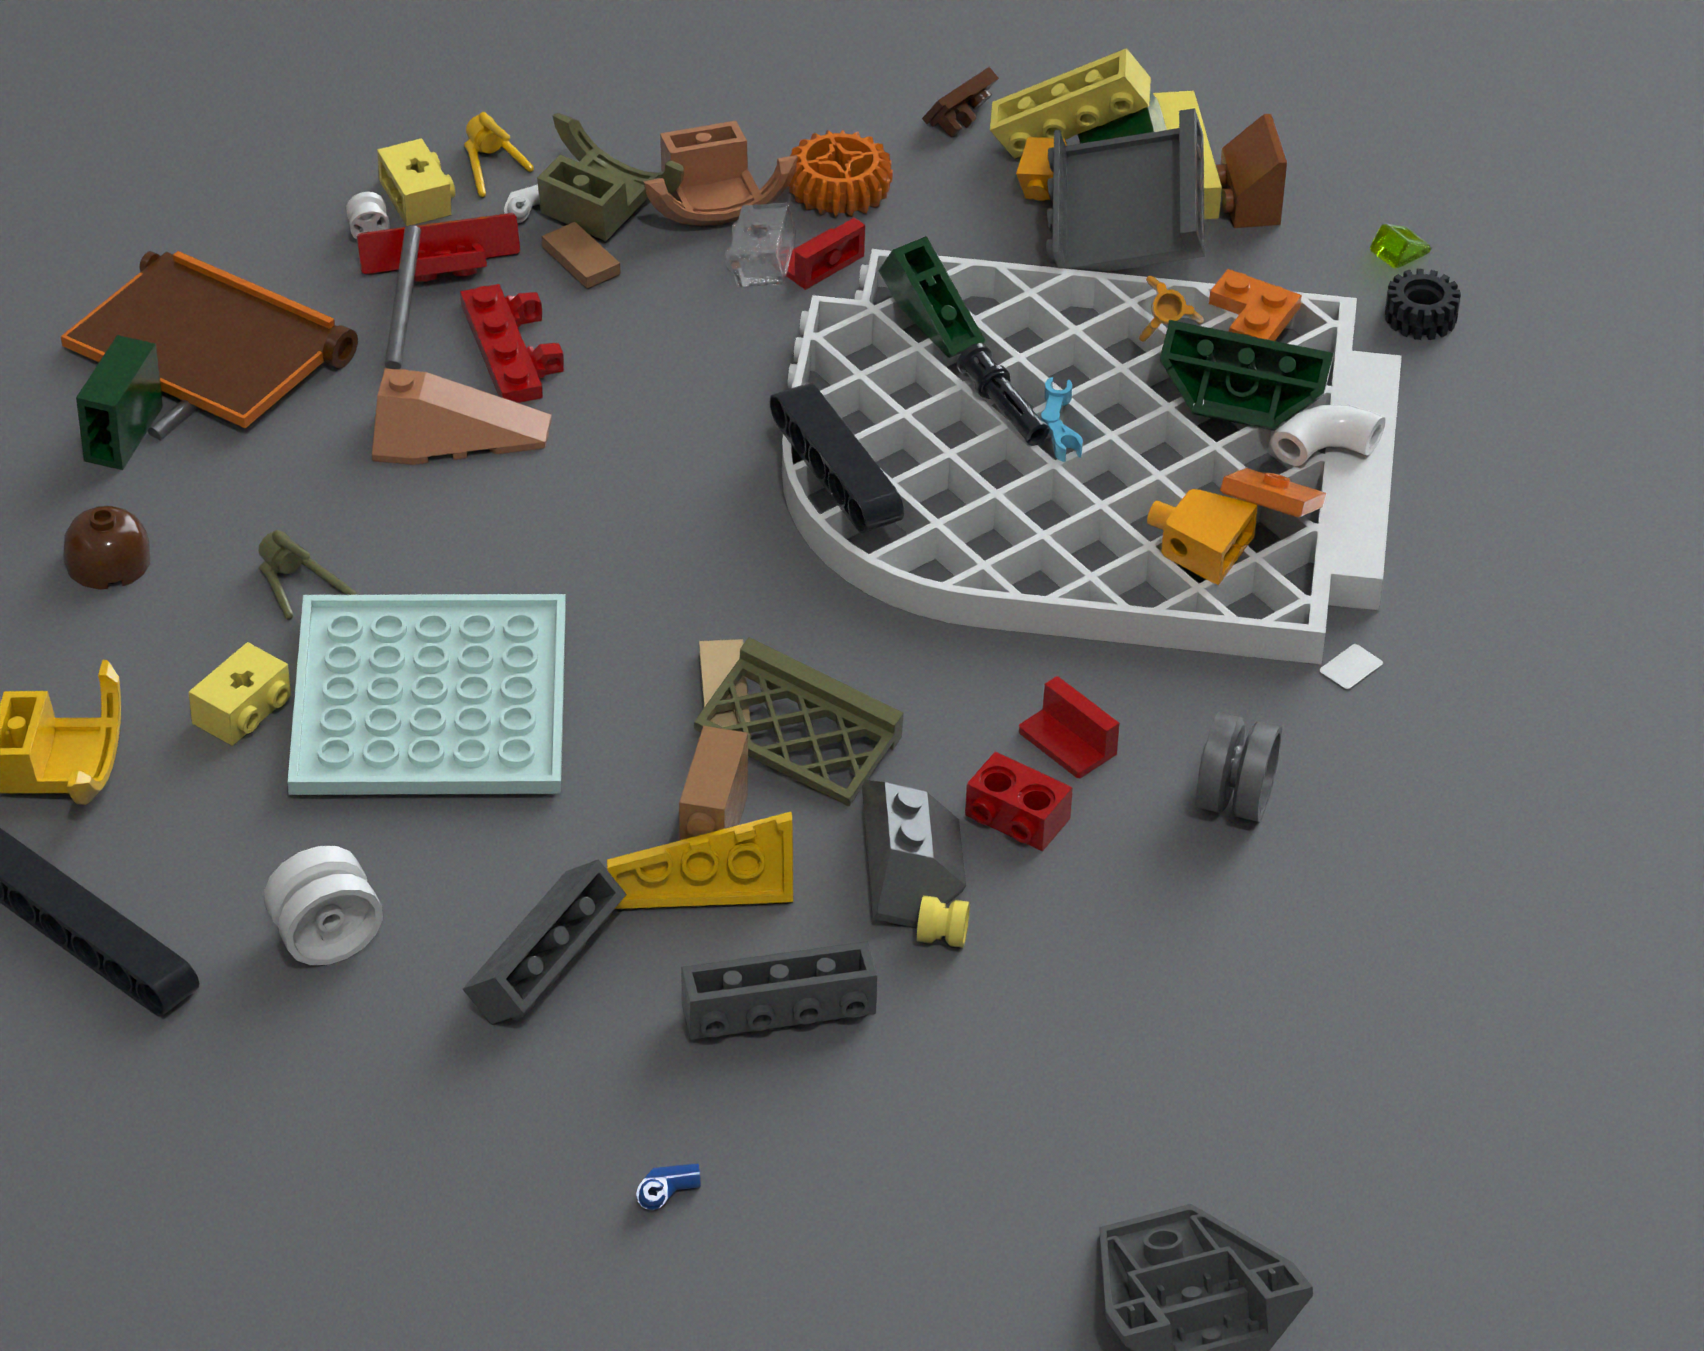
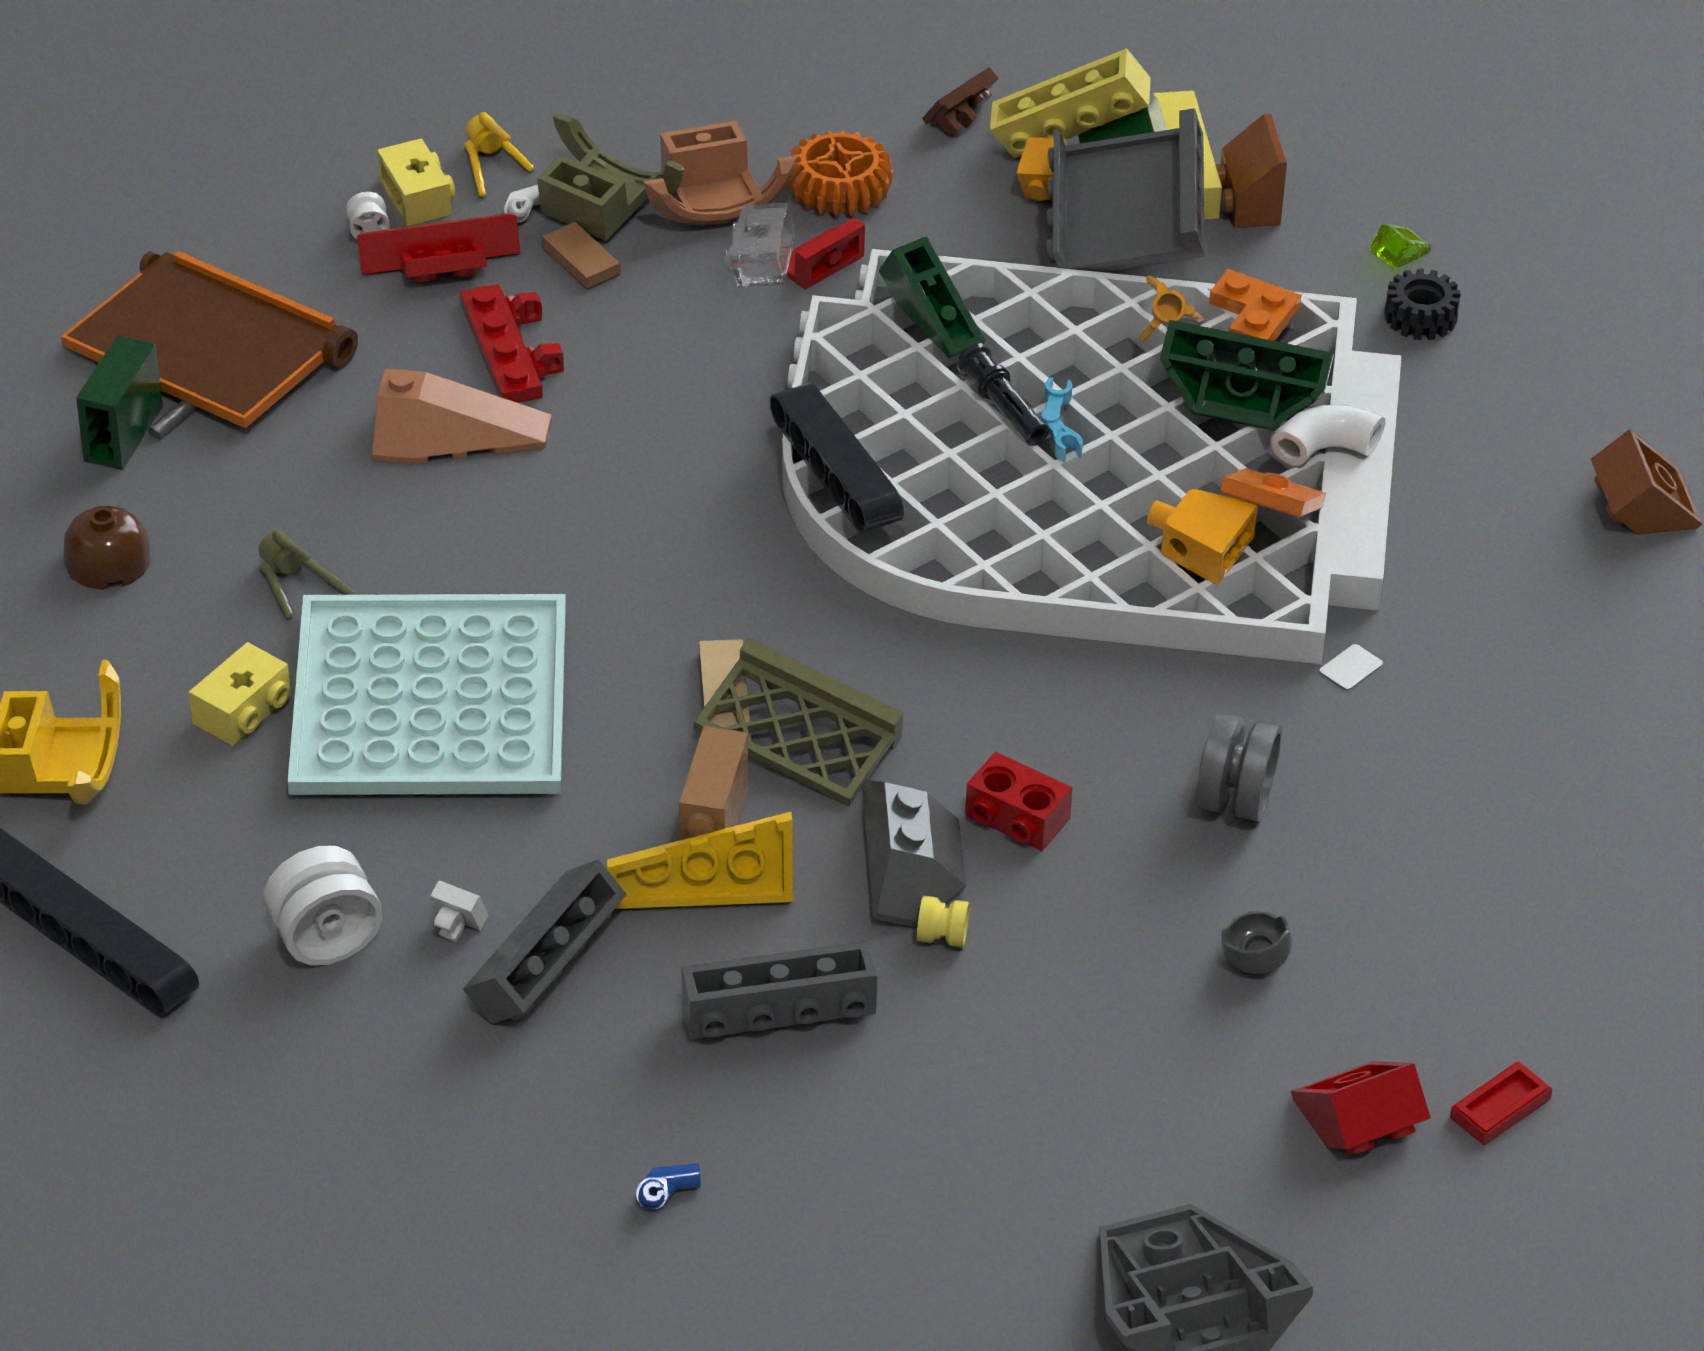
(402, 297): flat silver bar -> none
(457, 909): none -> white tile
(1072, 729): red panel -> none
(1257, 942): none -> dark grey hair
(1364, 1105): none -> red slope
(1501, 1103): none -> red tile
(1643, 487): none -> dark orange slope

